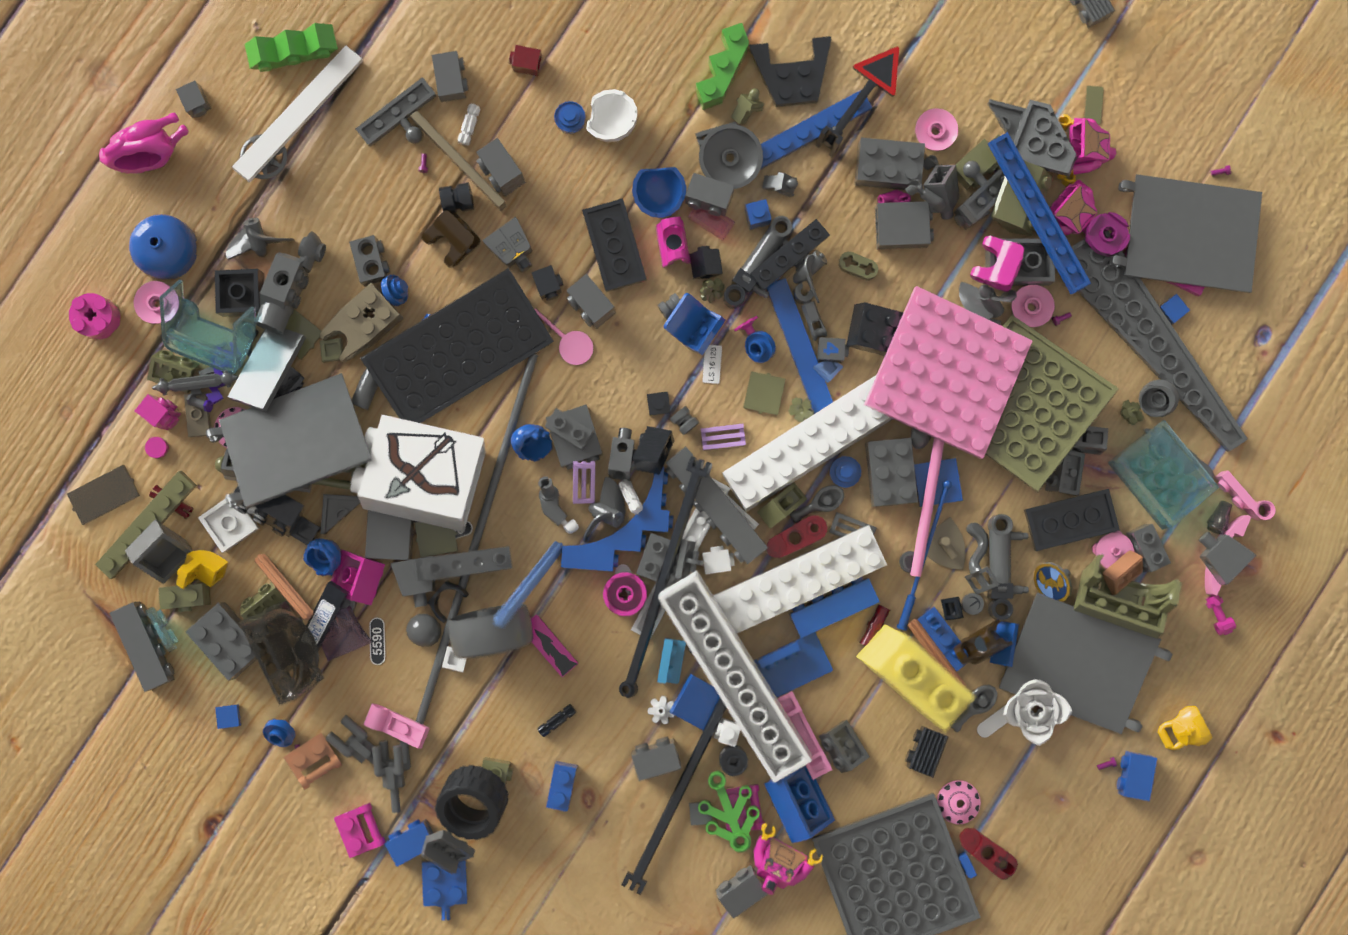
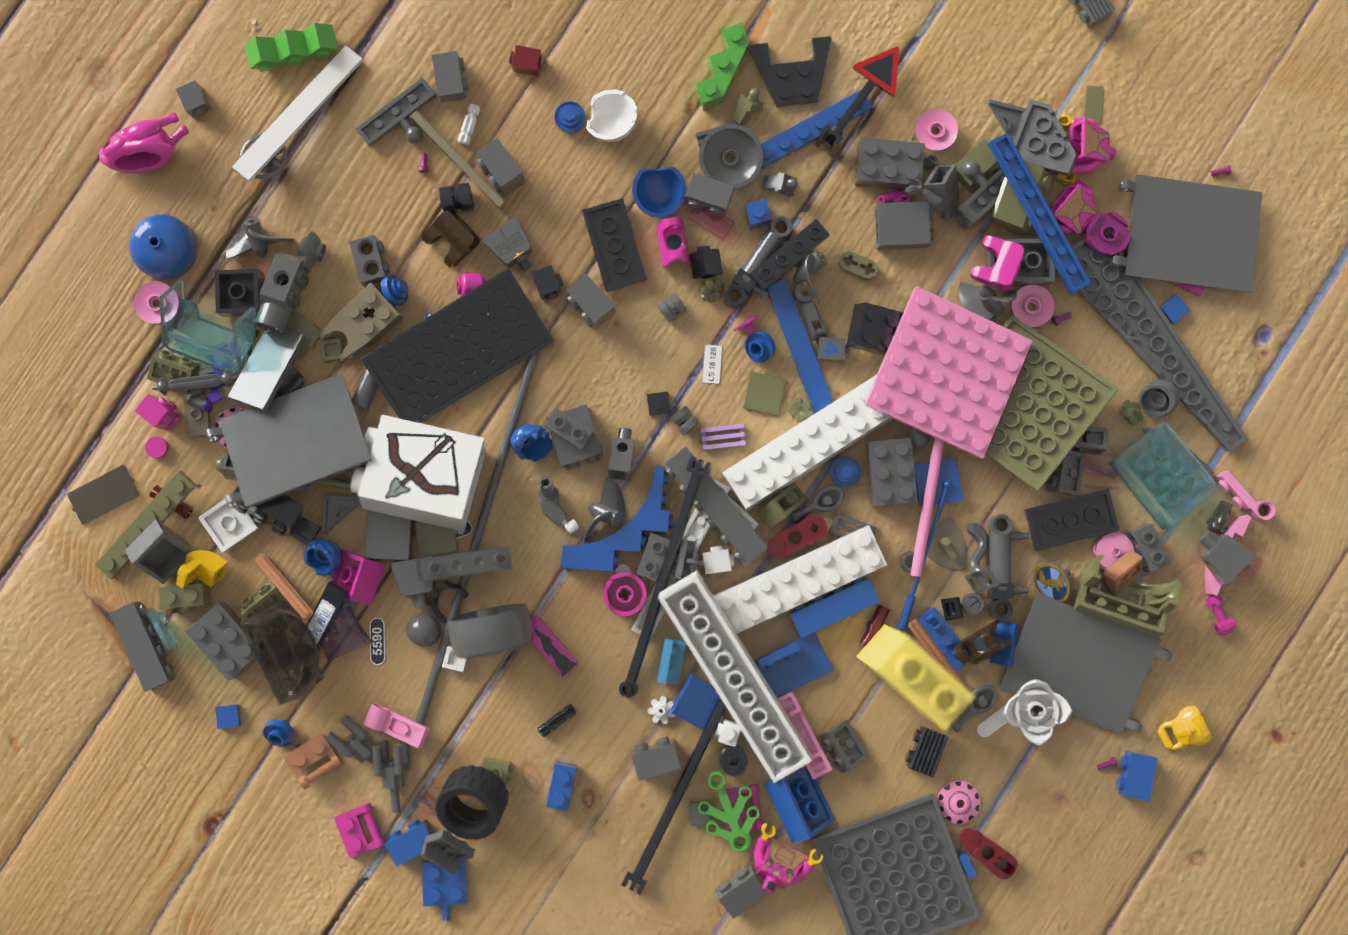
(98, 327): dark pink brick -> none
(468, 282): none -> dark pink head
(528, 584): medium blue axle -> none
(574, 346): bright pink piece -> none
(583, 466): lavender tile -> none
(630, 496): white axle -> none
(653, 450): black brick -> none
(693, 324): blue bracket -> none
(827, 369): medium blue tile -> none

